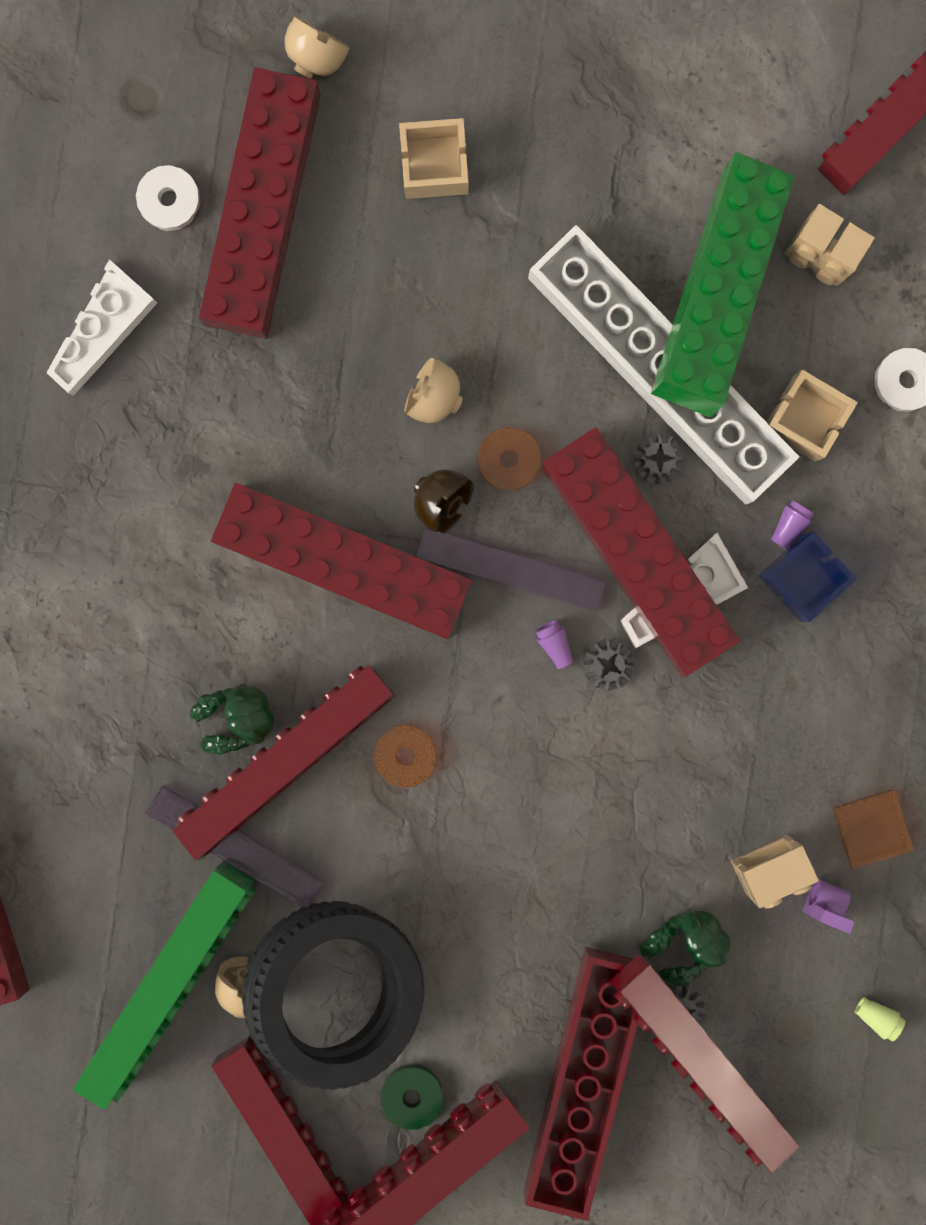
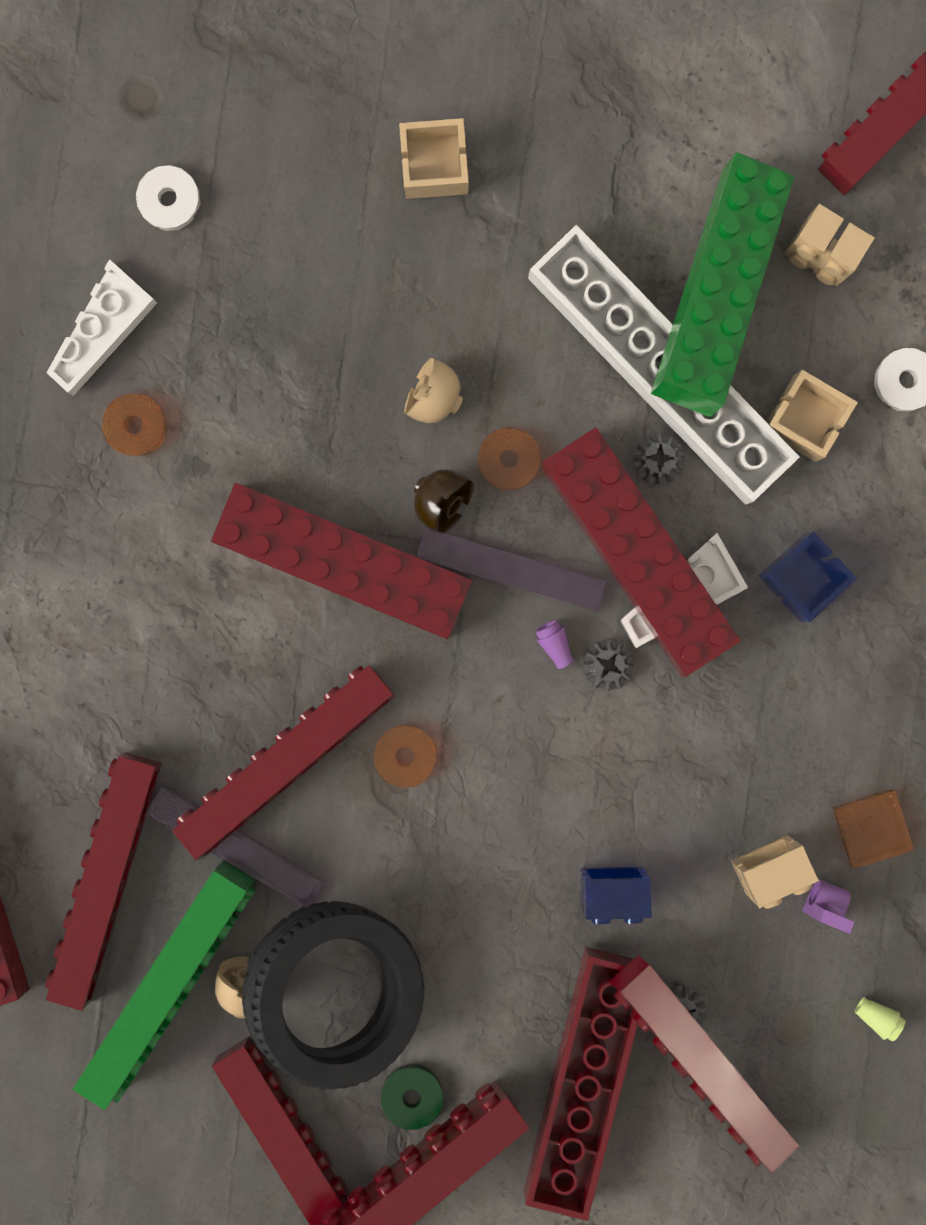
(102, 881): none -> dark red brick
(121, 411): none -> clear orange tile
(245, 713): dark green hair -> none
(260, 203): dark red brick -> none
(313, 49): tan cylinder -> none
(615, 894): none -> clear blue piece
(704, 941): dark green hair -> none
(791, 524): medium lavender cone -> none

